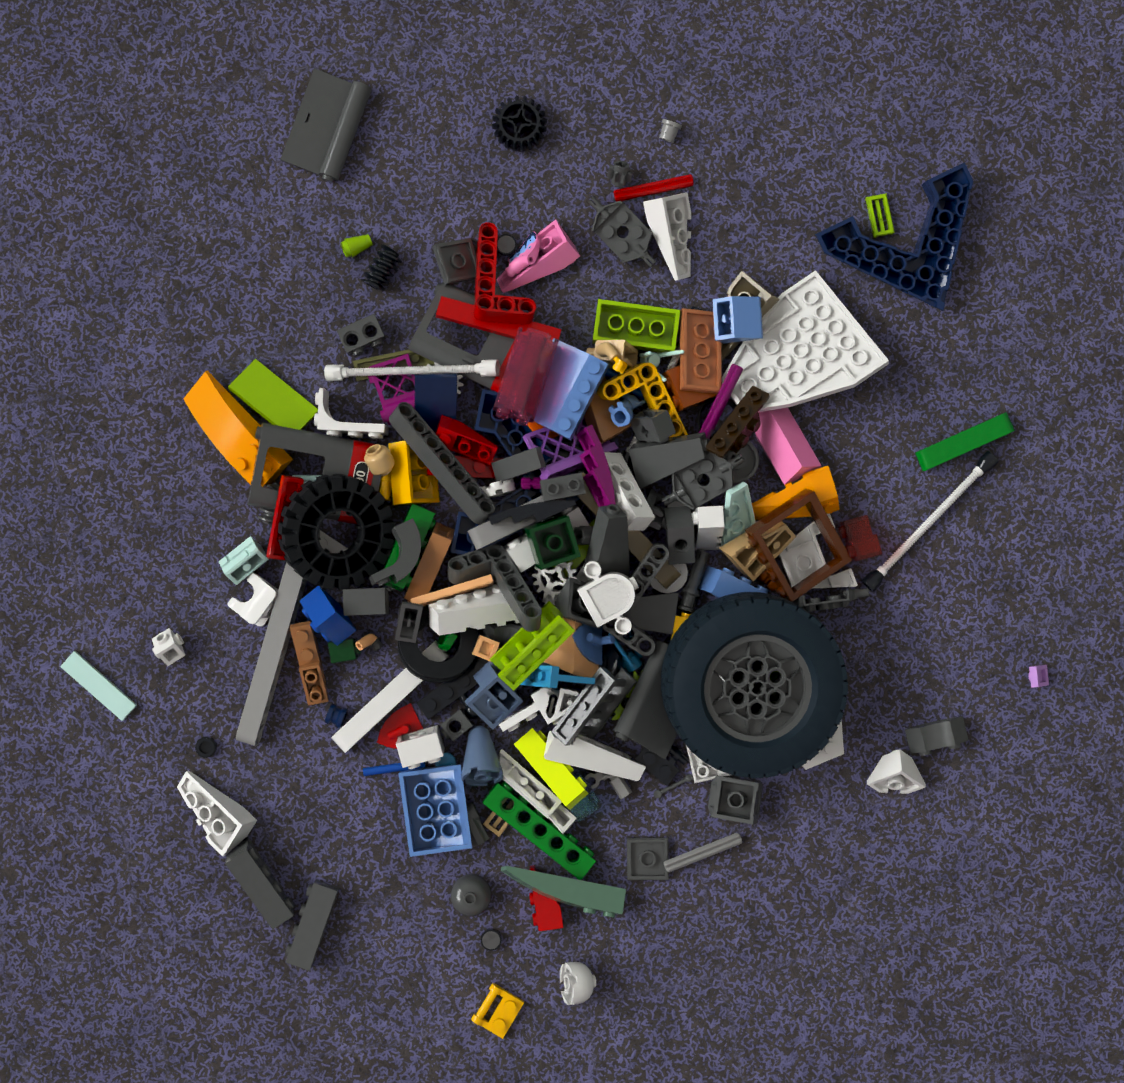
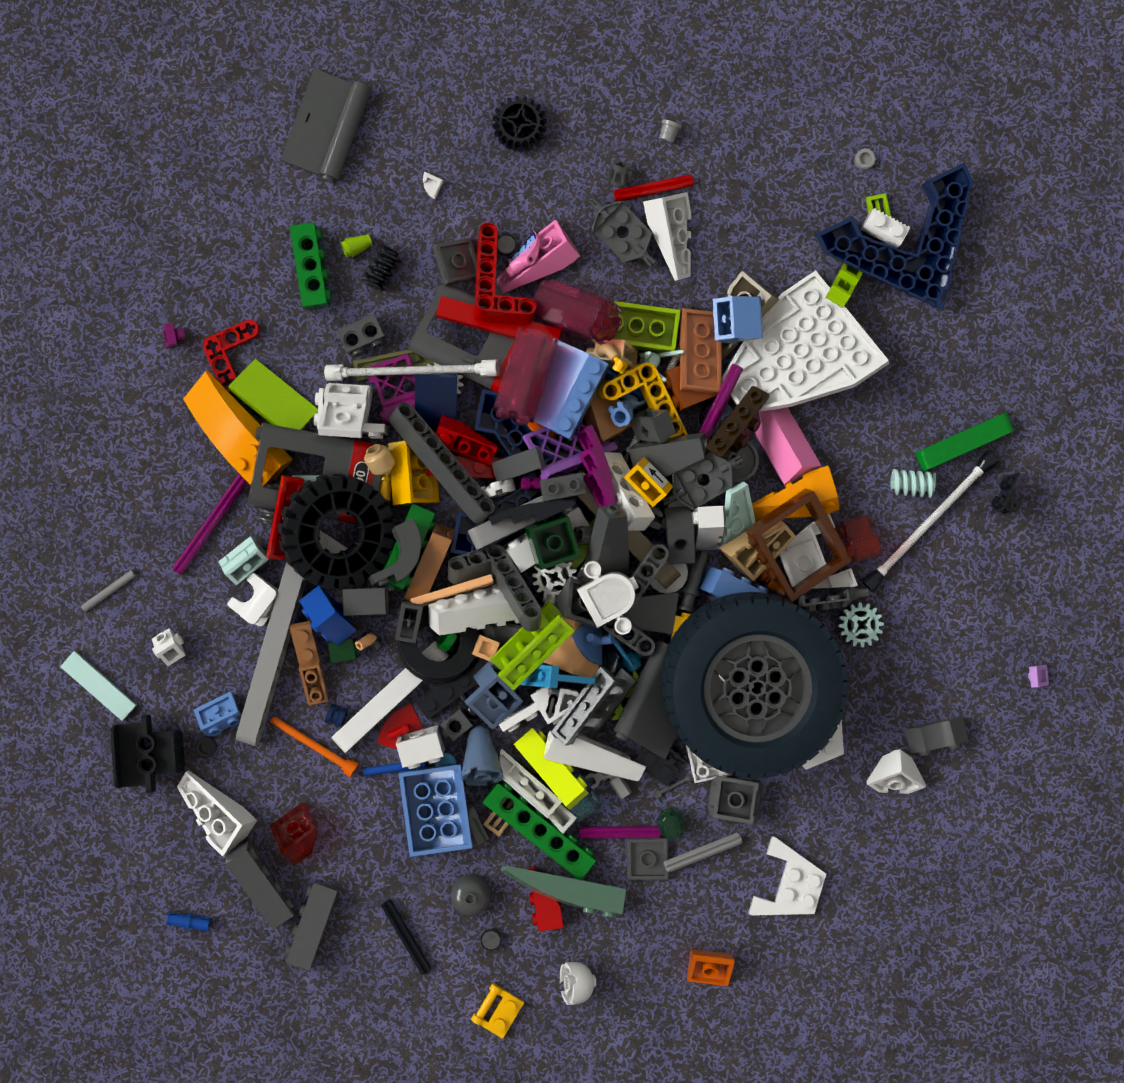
(108, 591): none -> light grey bar
(130, 754): none -> black piece
(172, 335): none -> magenta tile
(188, 921): none -> blue pin
(209, 525): none -> magenta axle
(218, 715): none -> medium blue bracket
(224, 346): none -> red beam
(295, 834): none -> clear red slope
(300, 235): none -> green brick
(345, 410): none -> white piece
(348, 766): none -> orange piece
(406, 937): none -> black axle
(432, 184): none -> white tile
(577, 311): none -> clear pink brick
(619, 832): none -> magenta axle
(648, 482): none -> yellow brick
(671, 823): none -> clear green head
(710, 967): none -> orange slope
(798, 887): none -> white wing
(843, 285): none -> lime slope
(853, 618): none -> light aqua gear
(865, 159): none -> light grey tile
(885, 228): none -> white brick
(913, 482): none -> light aqua piece
(1003, 502): none -> black hinge

